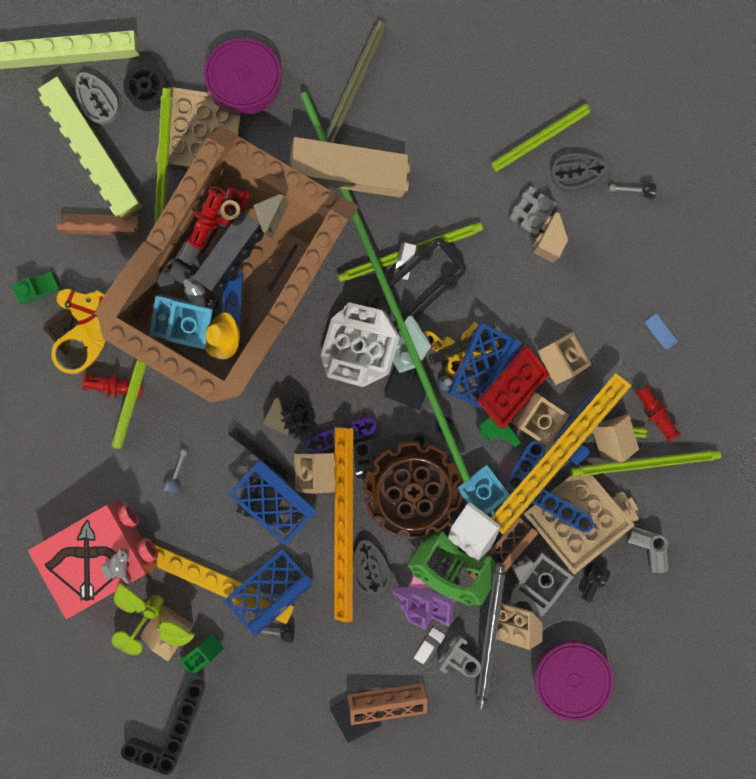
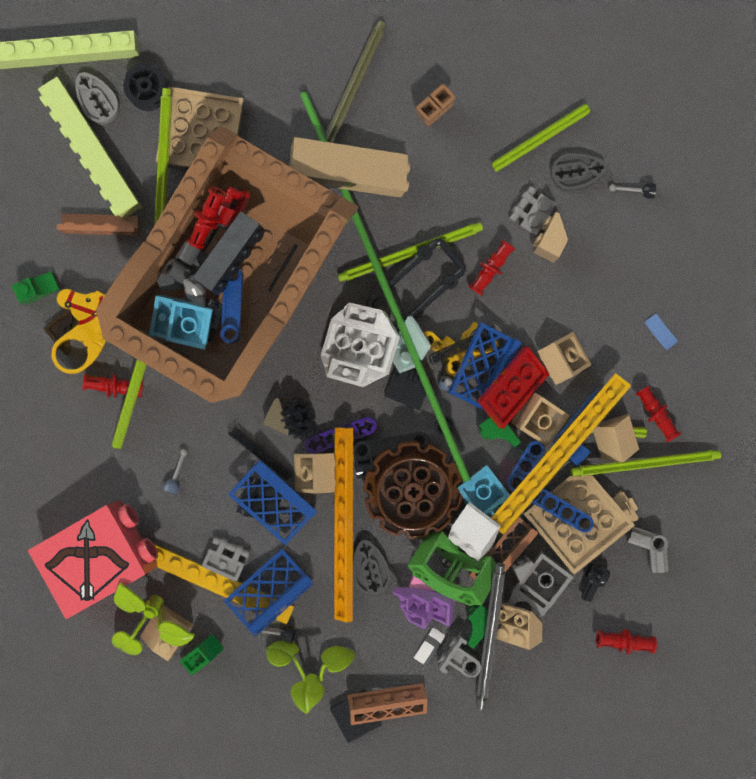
(117, 566): light grey animal -> none
(175, 734): black beam -> none
(222, 337): yellow hat -> none
(224, 564): none -> light grey plate
(233, 203): tan beam -> none
(243, 76): magenta brick -> none
(270, 213): dark tan slope -> none
(311, 691): none -> lime plant
(405, 255): white sticker -> none
(435, 105): none -> medium nougat hips
(478, 616): none -> green arch
(492, 267): none -> red piece
(573, 680): magenta brick -> none
(626, 641): none -> red piece

